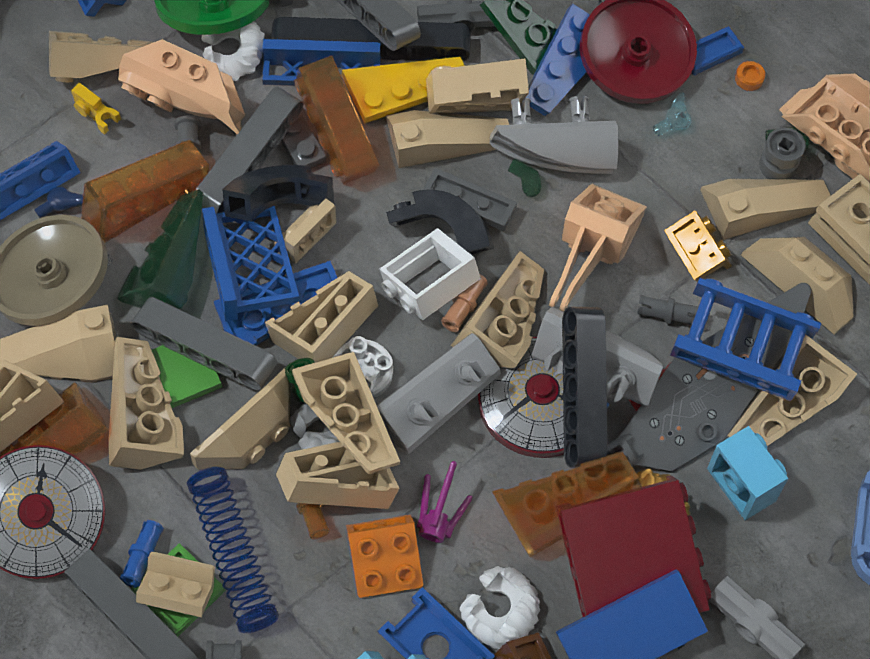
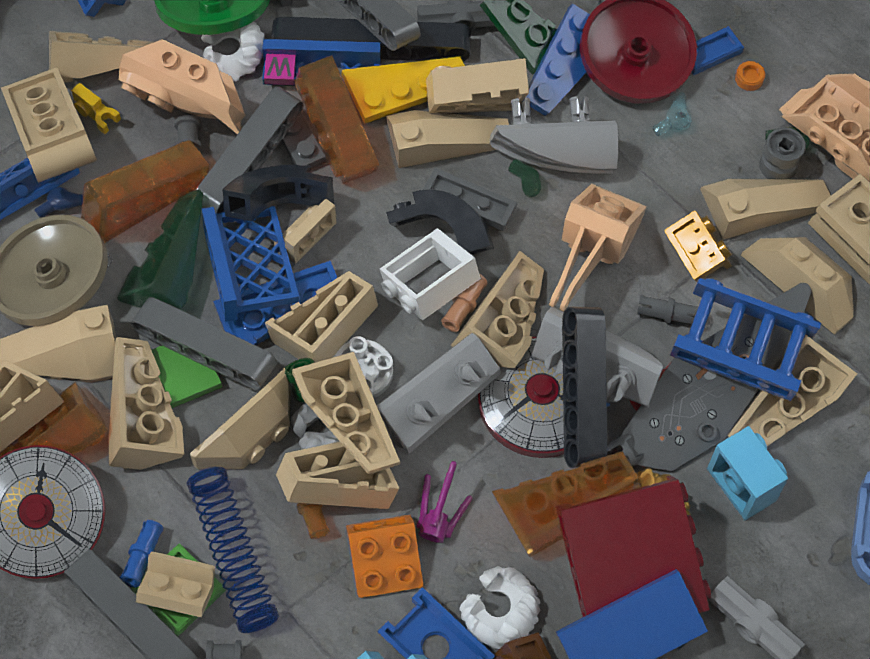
(48, 124): none -> tan hinge
(279, 69): none -> dark pink tile

